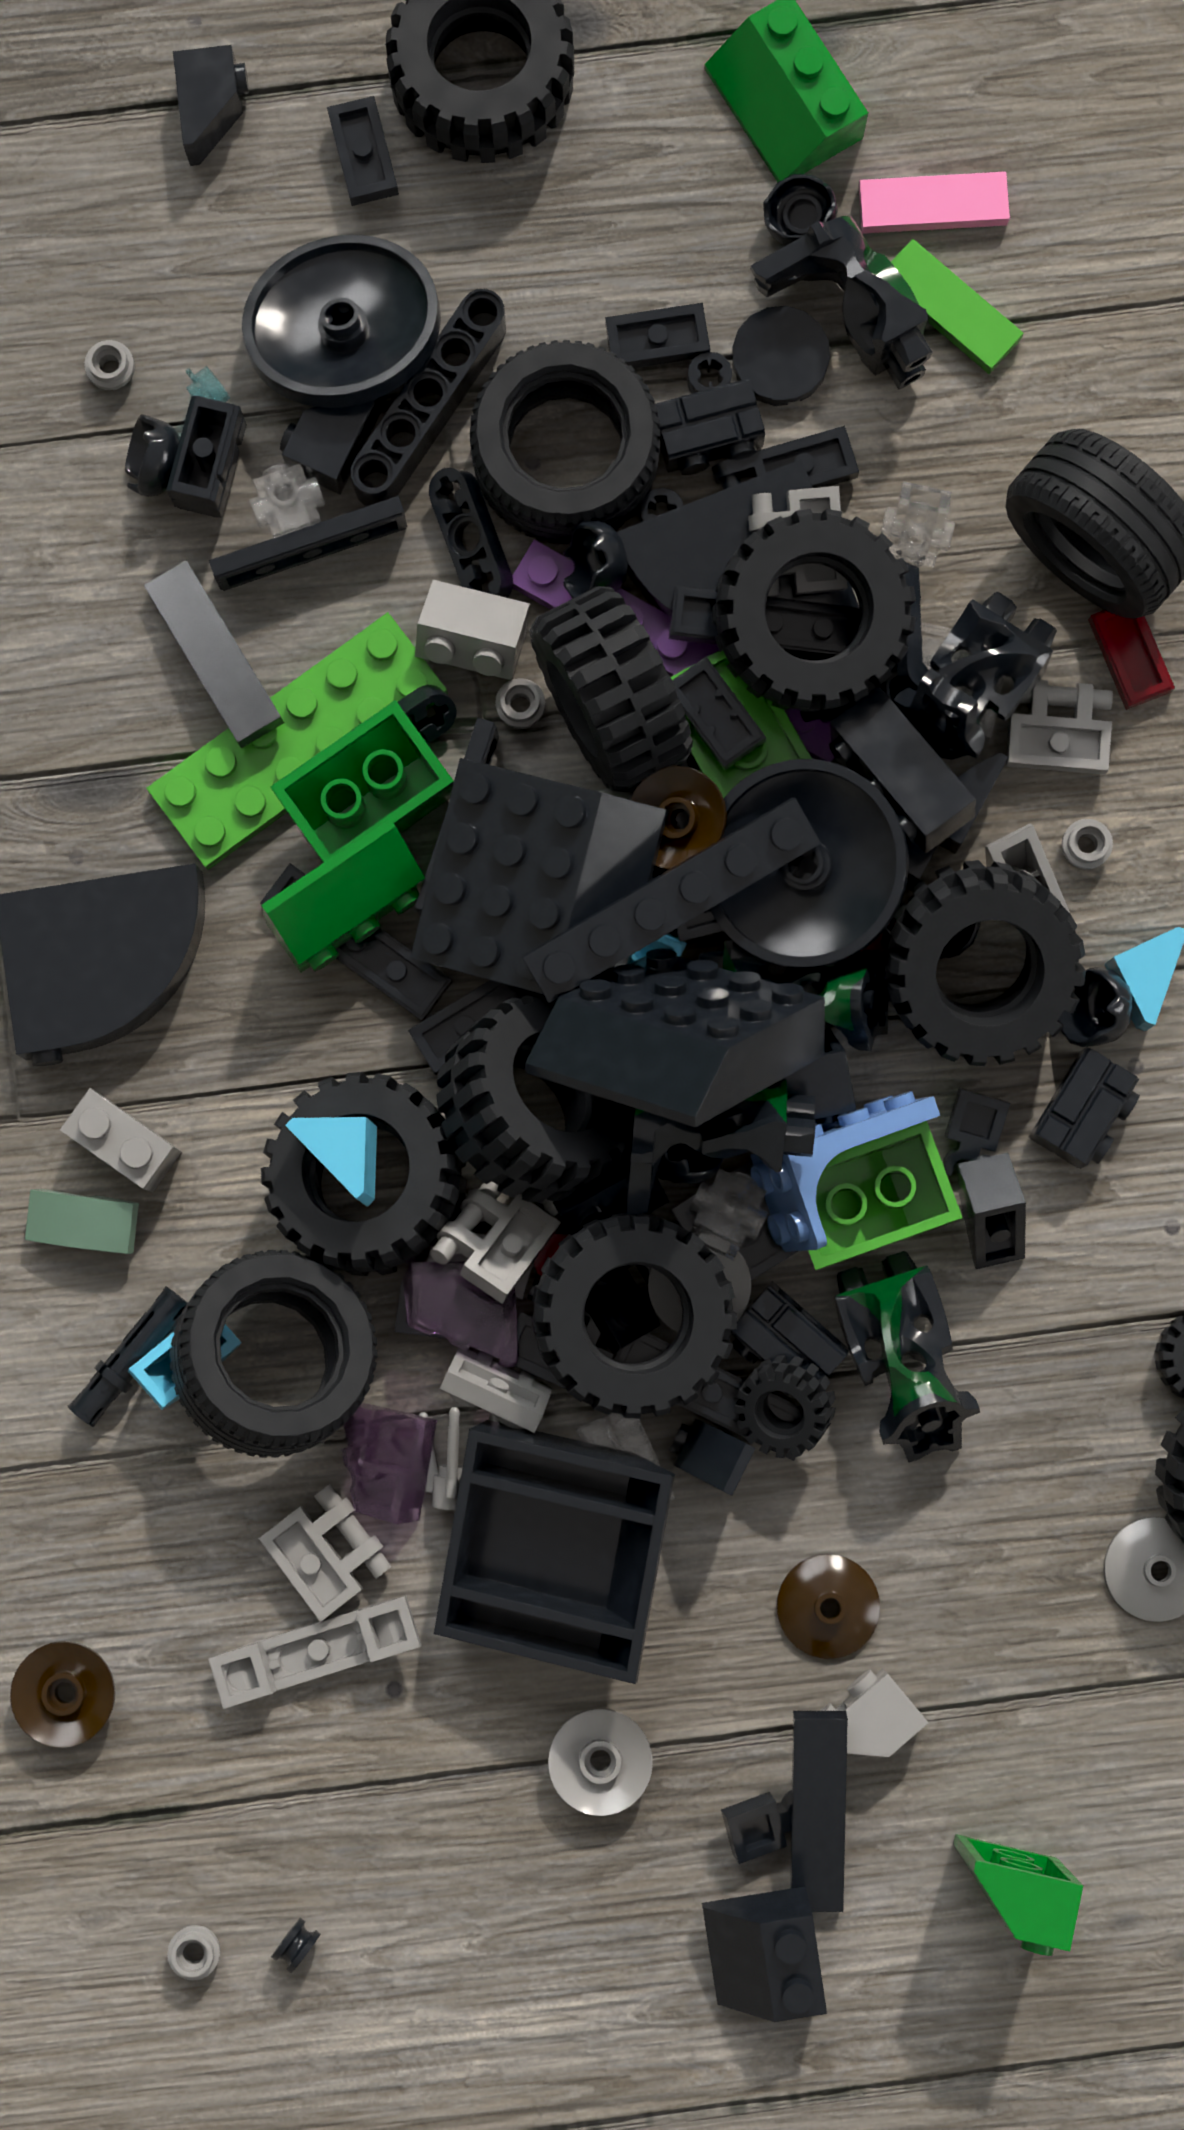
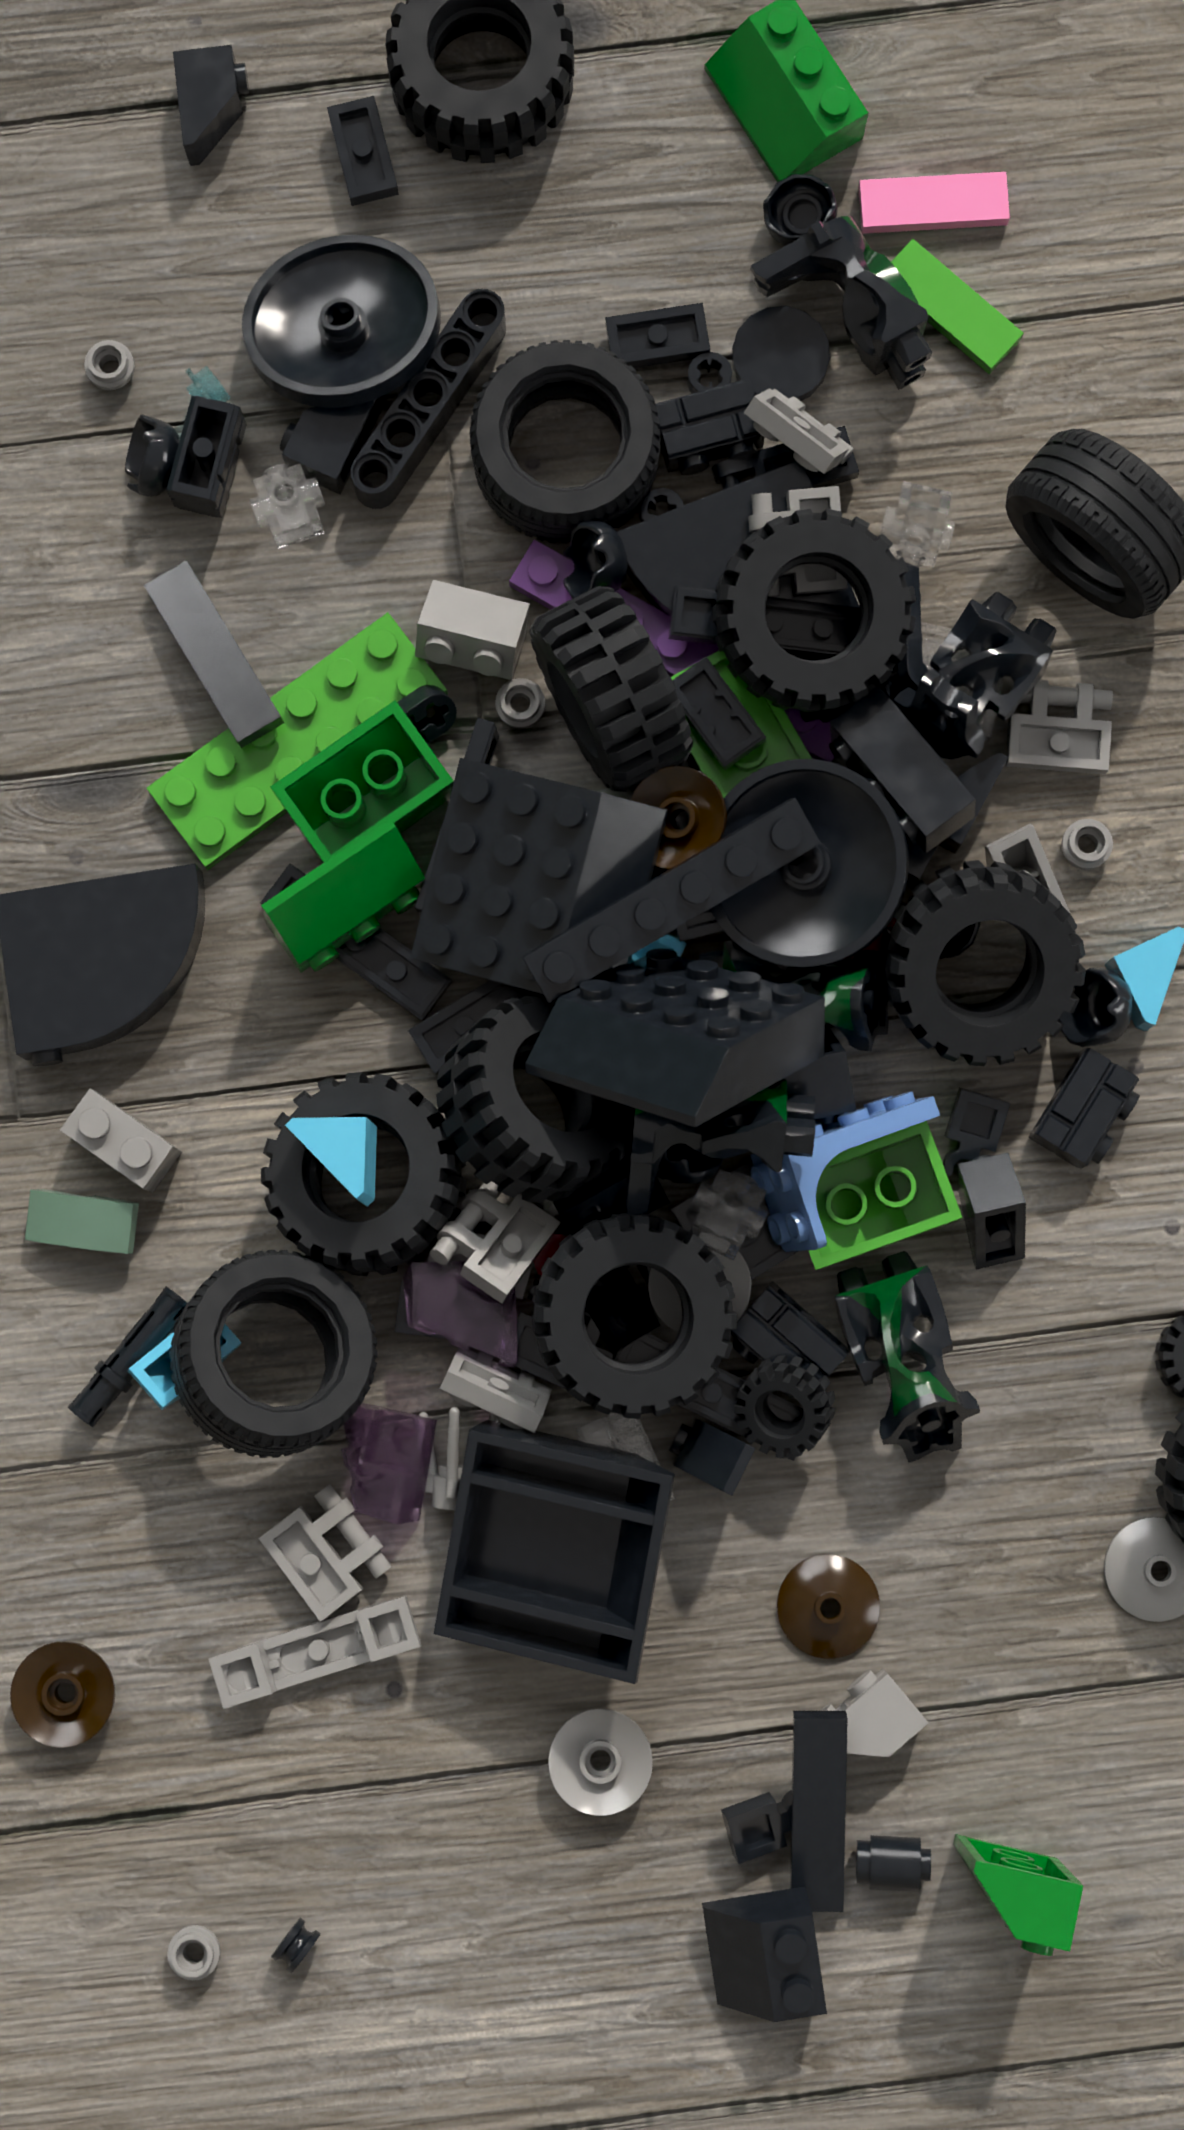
(309, 544): black tile -> none
(454, 521): black beam -> none
(785, 420): none -> light grey plate
(892, 1863): none -> black brick
(1131, 657): dark red tile -> none

